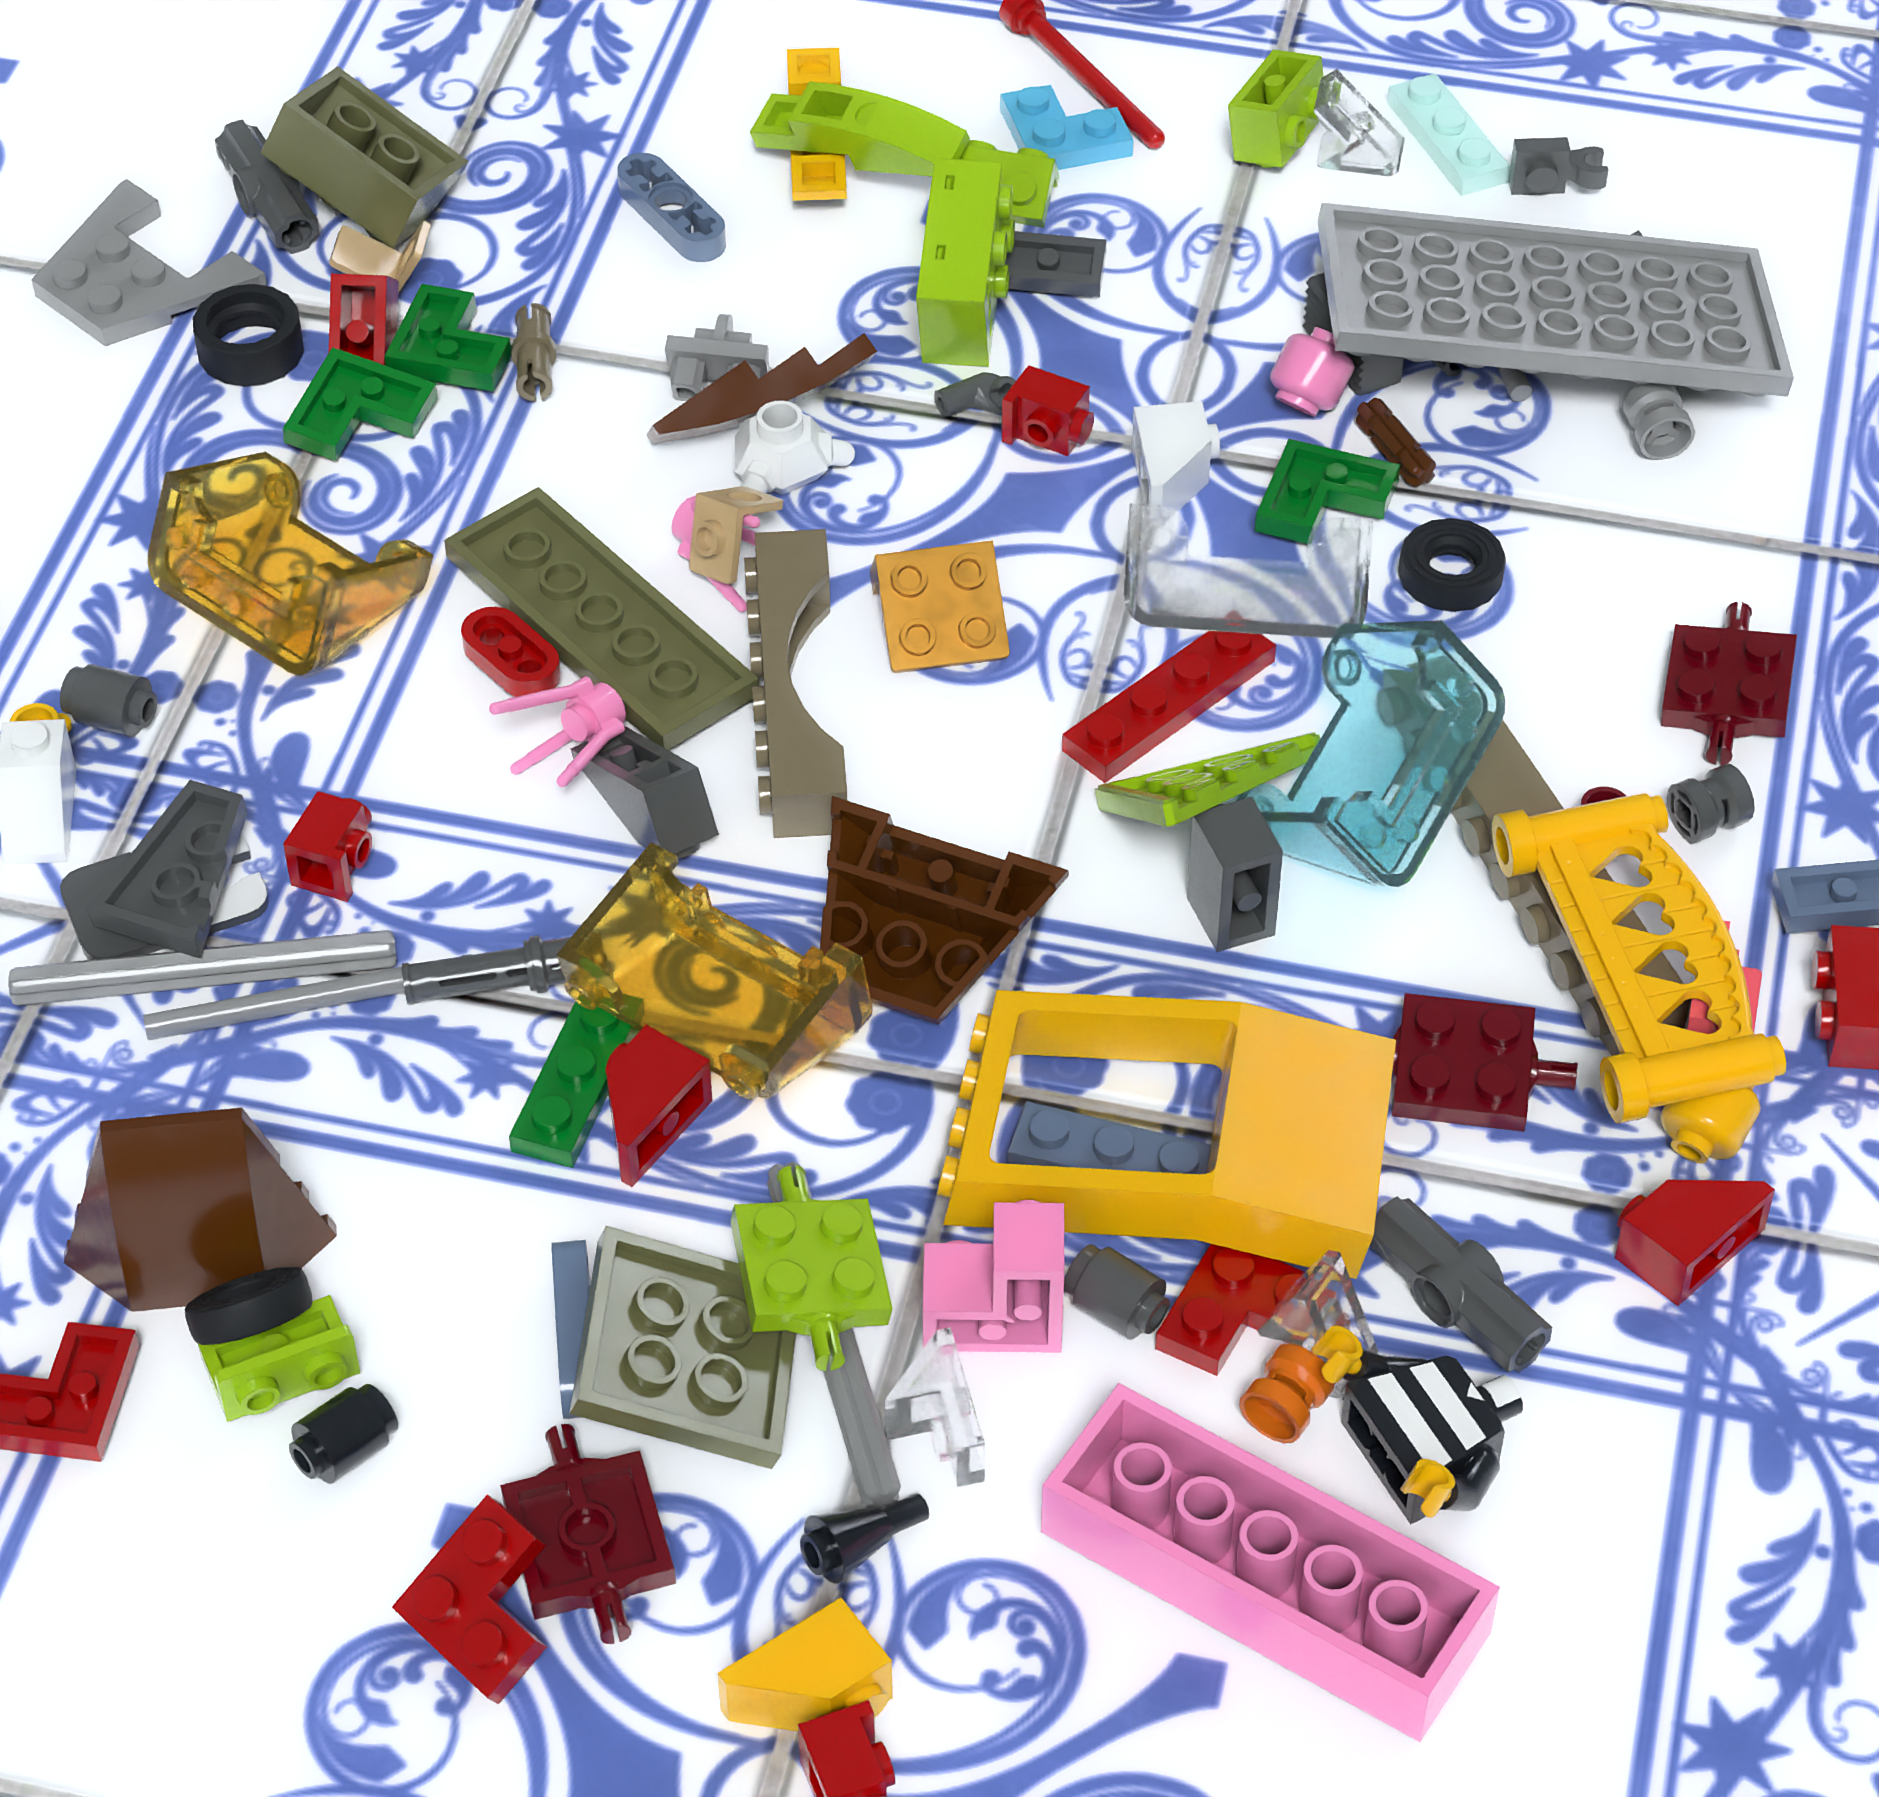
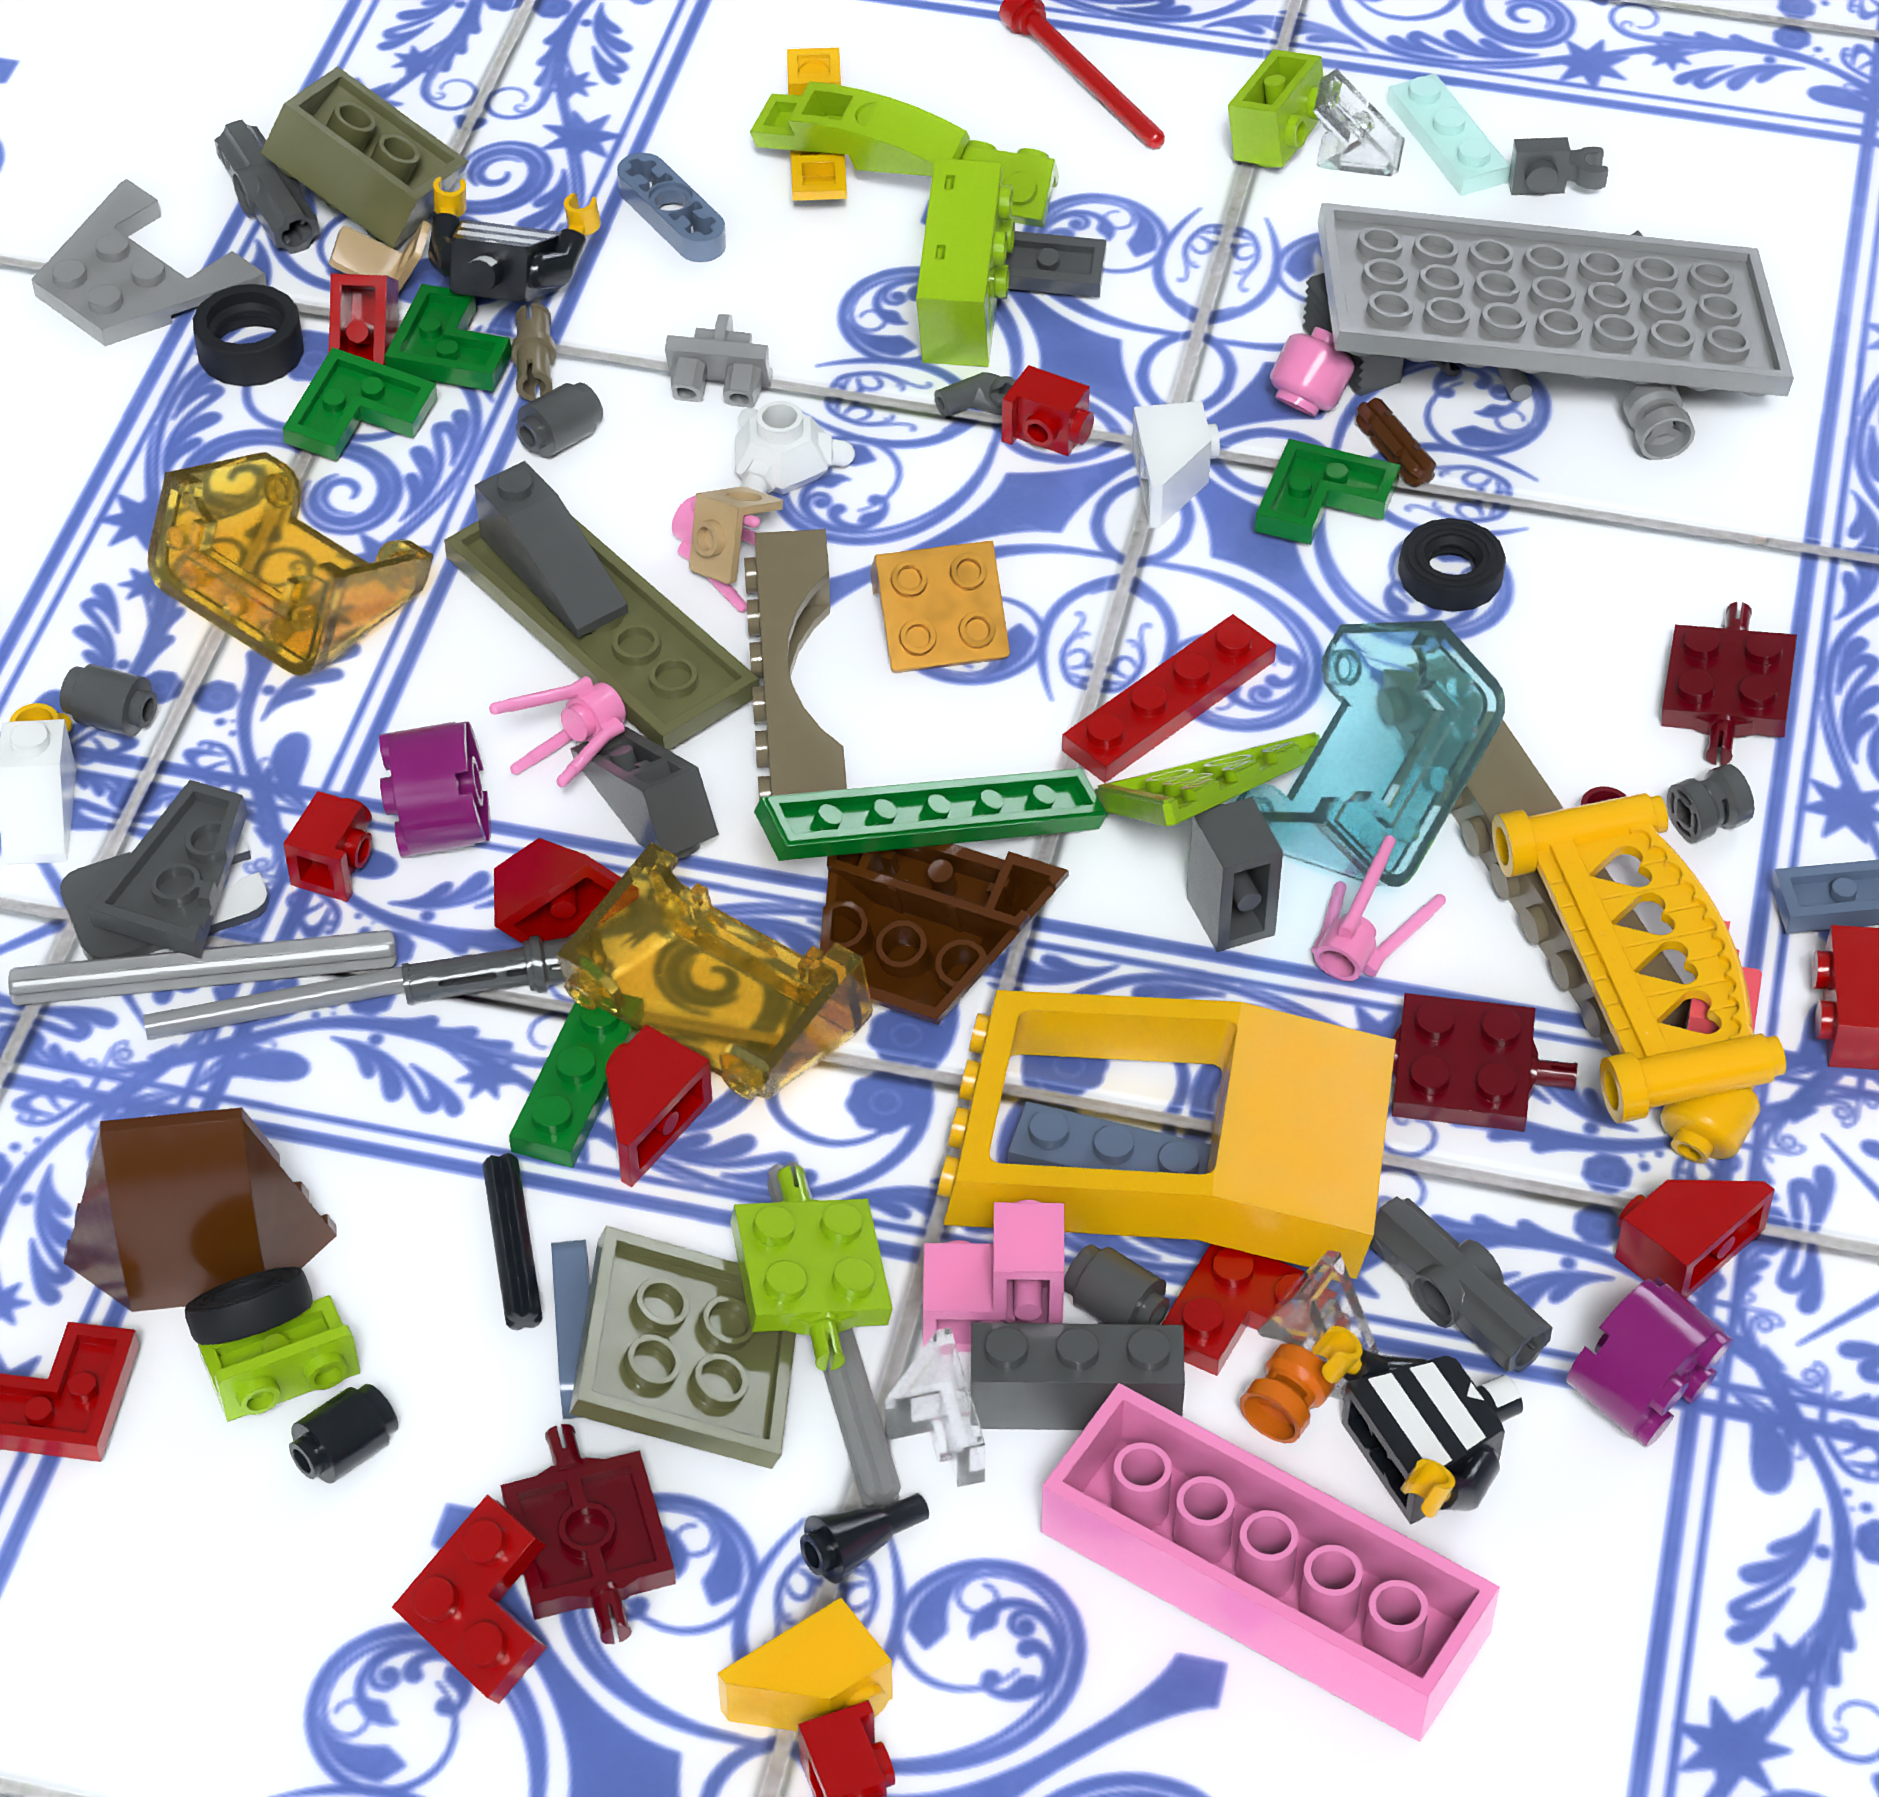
(435, 788): none -> magenta brick
(502, 258): none -> black torso
(510, 651): red plate -> none
(512, 1242): none -> black axle
(546, 548): none -> dark grey slope
(548, 891): none -> red slope
(559, 419): none -> dark grey brick
(741, 393): reddish brown slope -> none
(929, 813): none -> green tile
(1065, 1372): none -> dark grey brick
(1074, 140): medium azure plate -> none
(1246, 595): clear windscreen -> none
(1349, 942): none -> bright pink plant
(1648, 1359): none -> magenta brick

